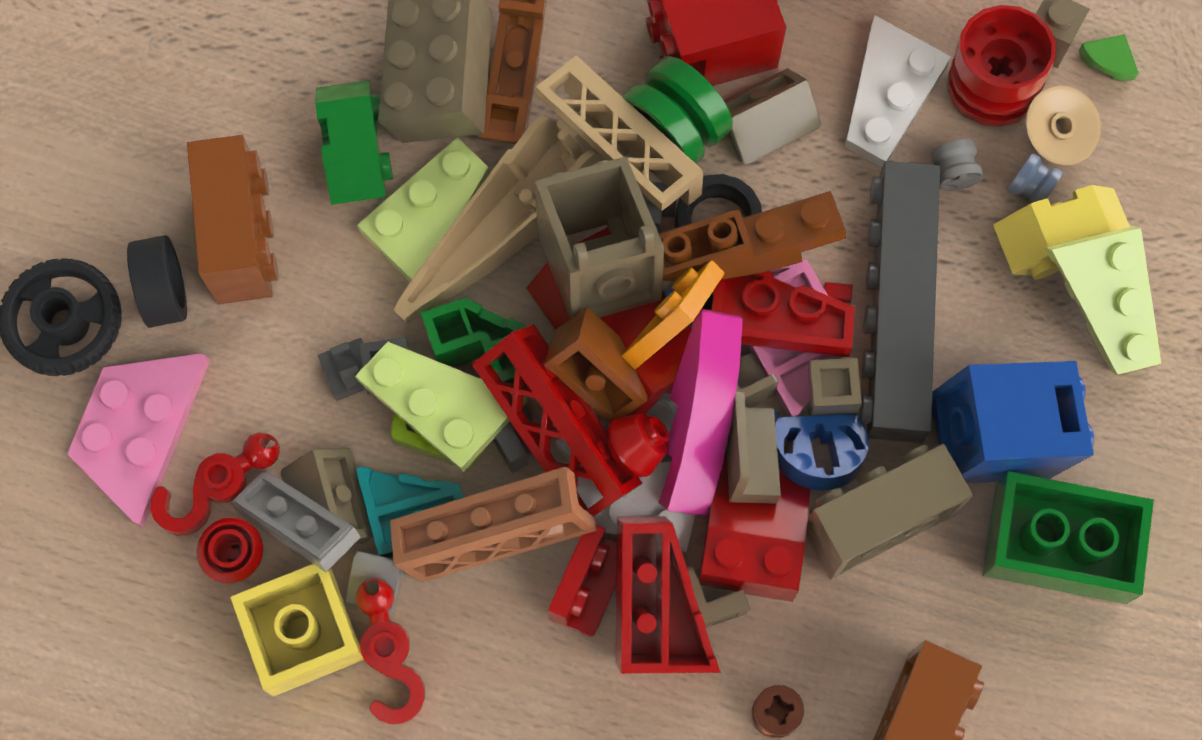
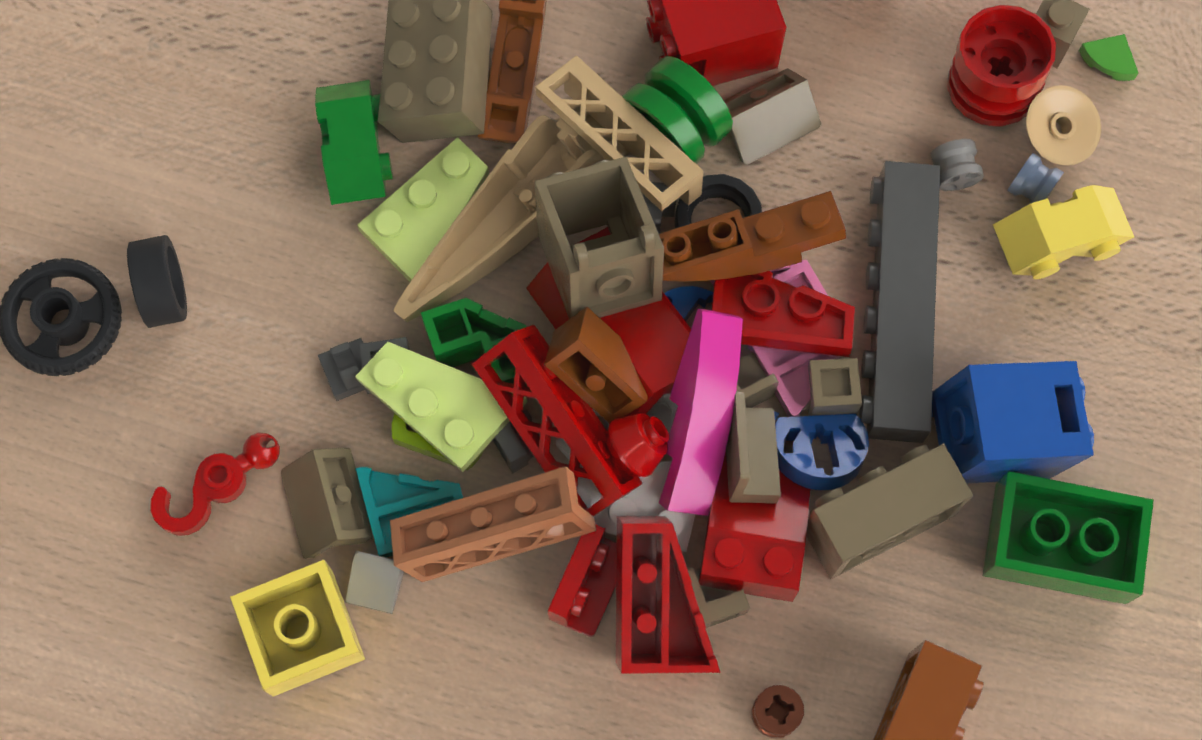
(135, 427): bright pink wing -> none
(217, 549): red cone -> none
(231, 219): dark orange brick -> none
(296, 520): light grey tile -> none
(385, 649): red piece -> none
(674, 312): light orange wing -> none
(839, 291): red piece -> none
(891, 89): white wing -> none
(1114, 294): yellowish green wing -> none

